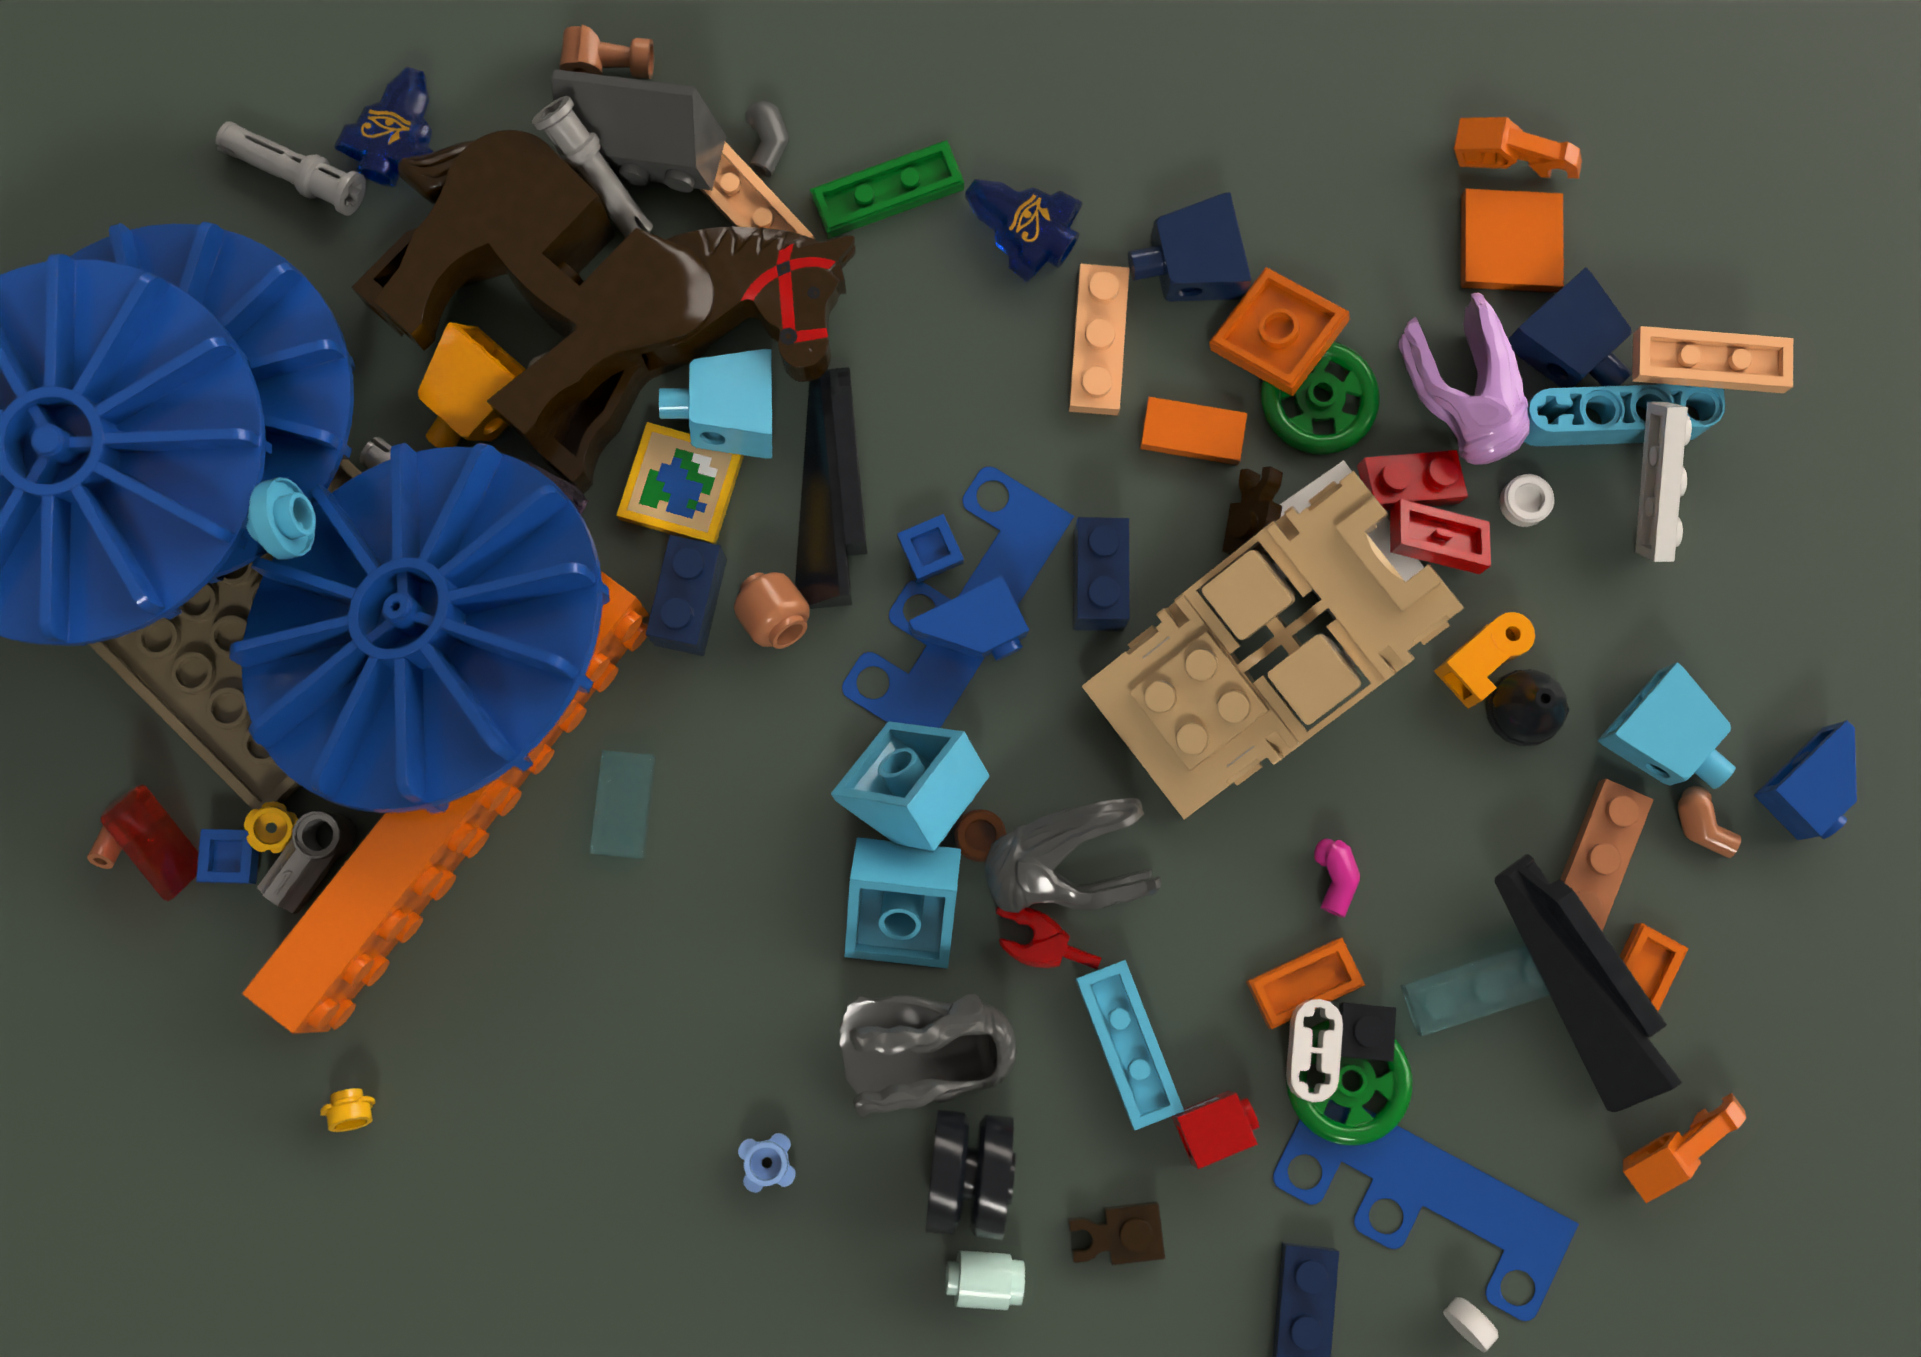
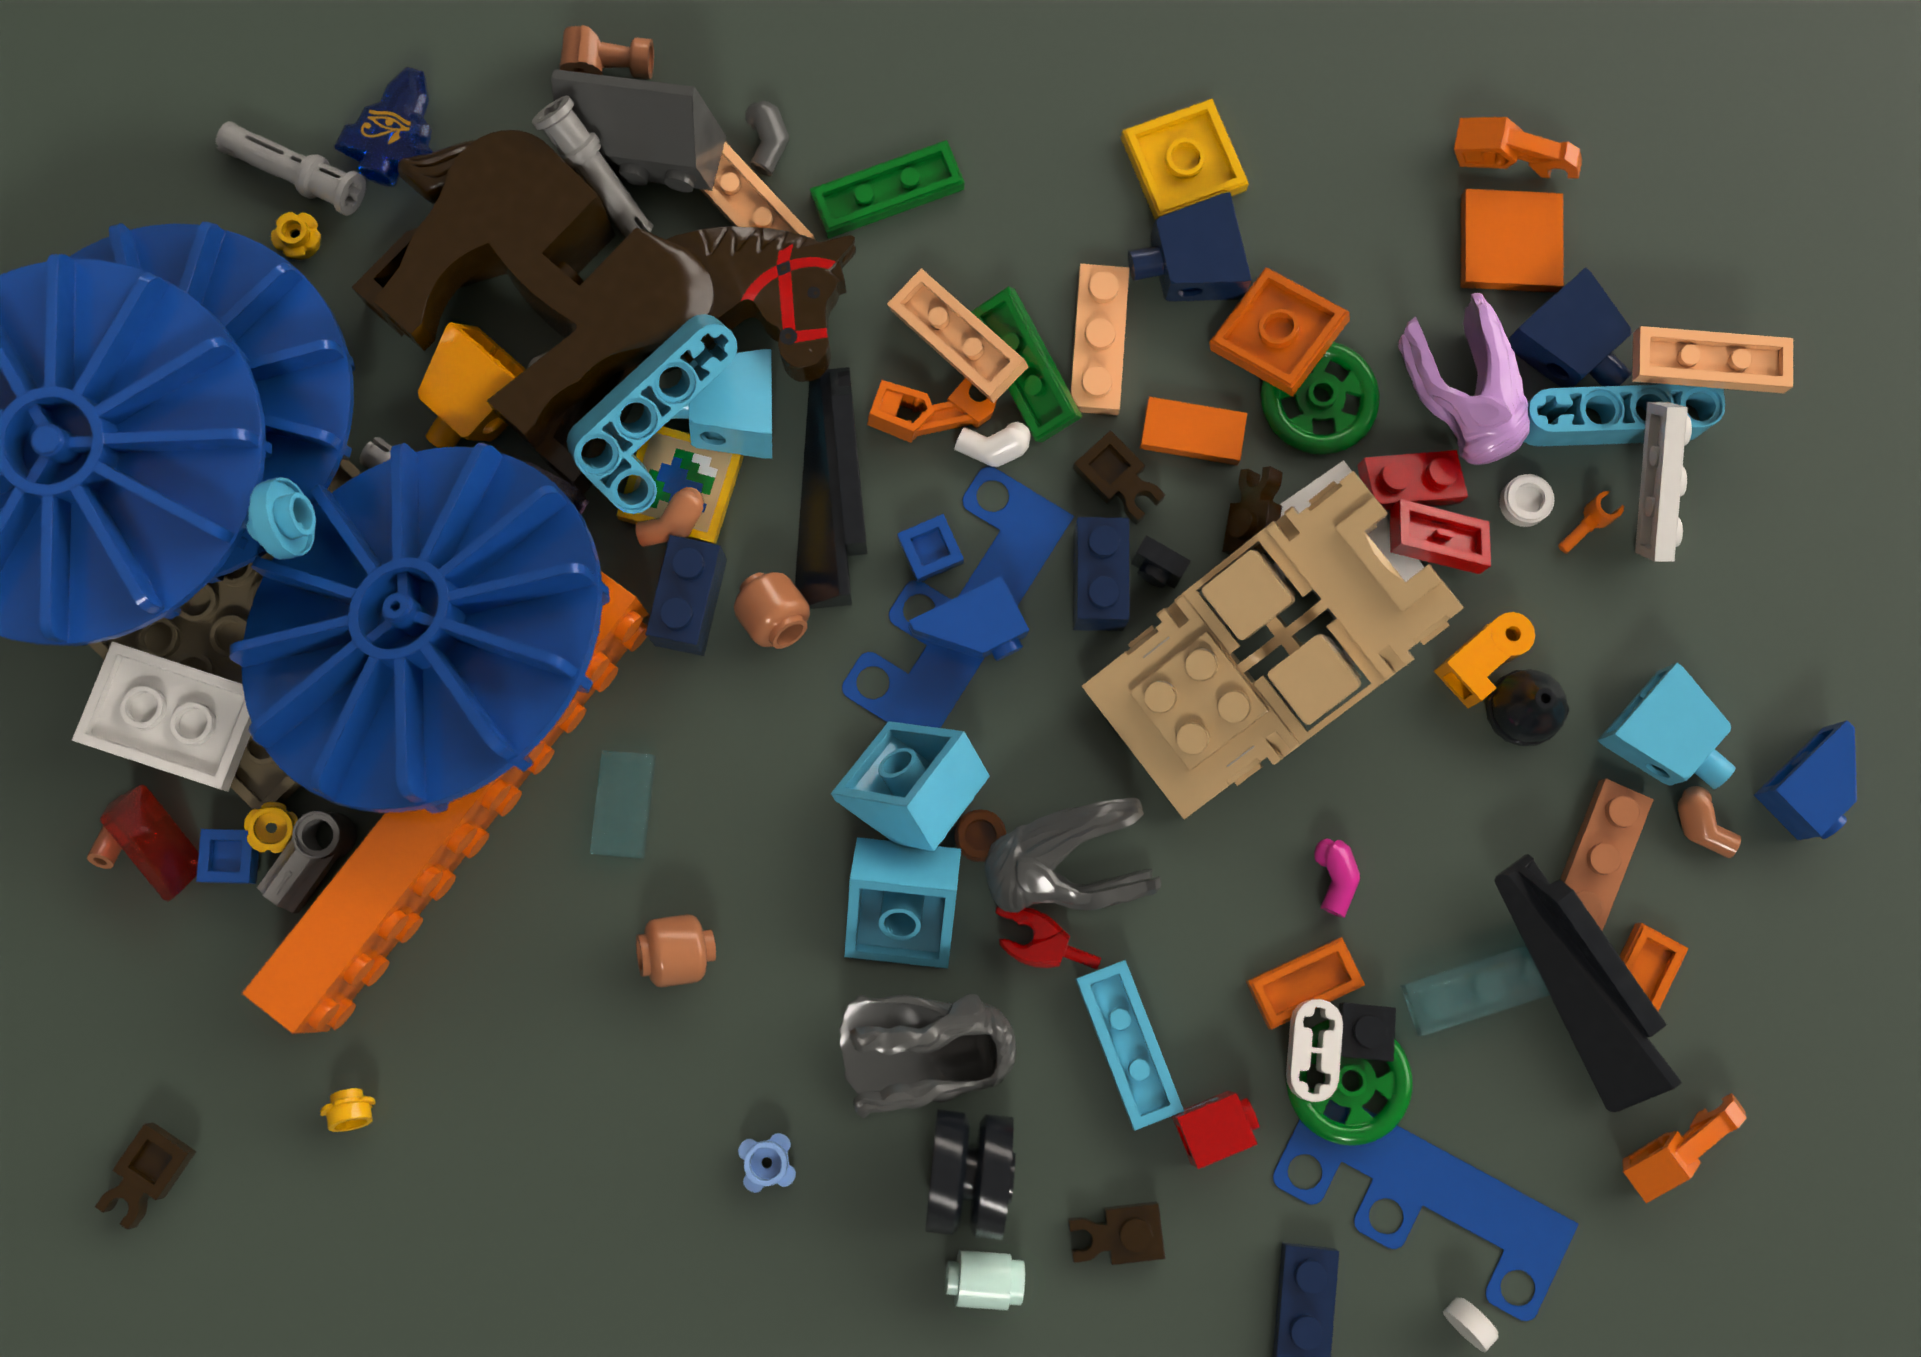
(147, 1169): none -> dark brown plate
(167, 717): none -> white plate
(302, 246): none -> yellow plate
(659, 407): none -> medium azure beam
(674, 950): none -> nougat head
(676, 519): none -> nougat arm
(957, 335): none -> light nougat plate
(957, 412): none -> orange piece
(997, 448): none -> white arm
(1026, 224): clear blue rock -> none
(1040, 388): none -> green tile
(1114, 471): none -> dark brown plate
(1159, 563): none -> black plate
(1184, 158): none -> yellow tile
(1594, 518): none -> orange hand

